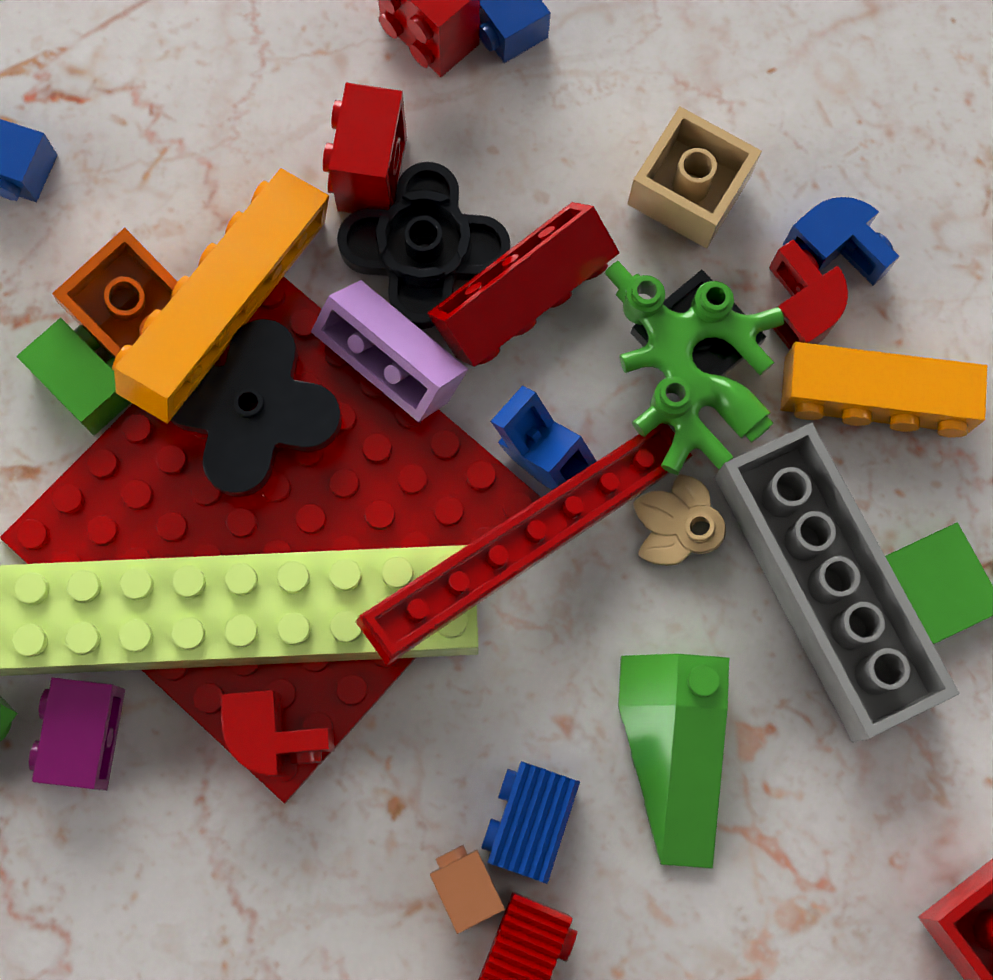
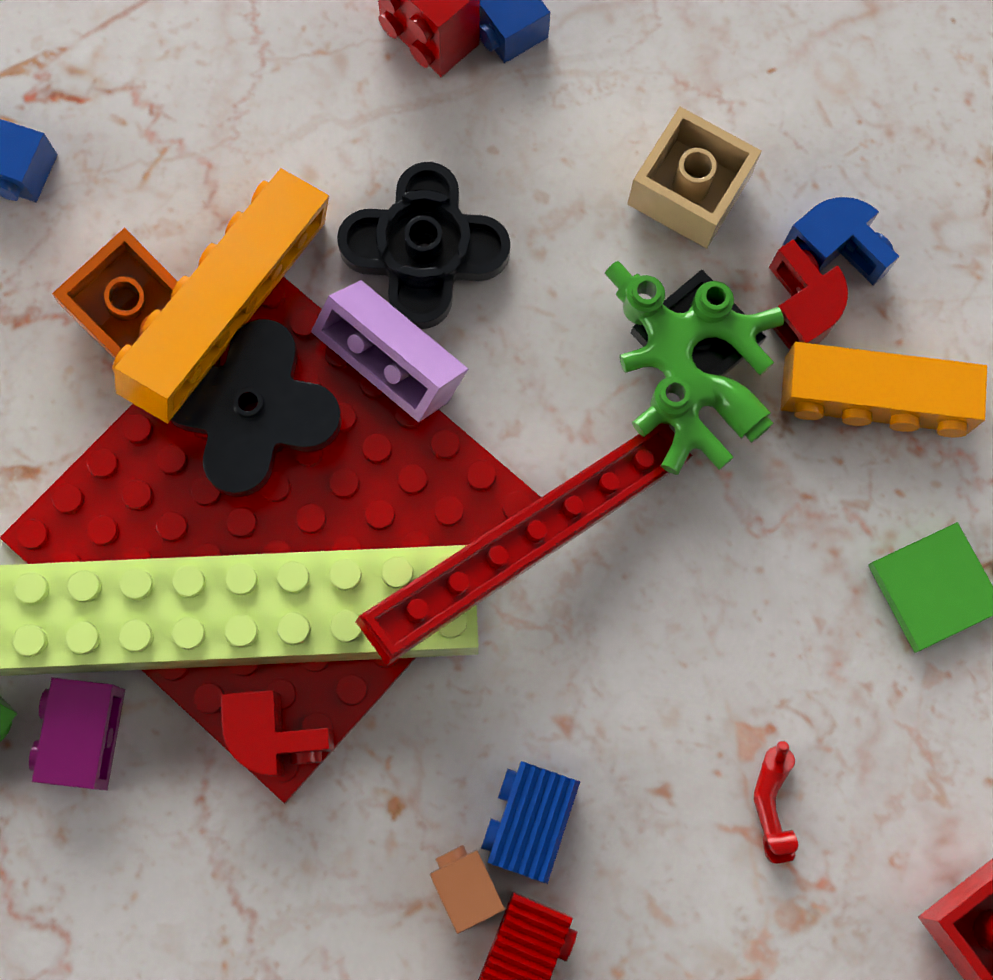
(75, 374): bright green brick -> none
(366, 148): red brick -> none
(524, 284): red brick -> none
(538, 442): blue brick -> none
(671, 522): tan plate -> none
(676, 737): bright green wedge -> none
(776, 766): none -> red piece
(834, 584): light grey brick -> none

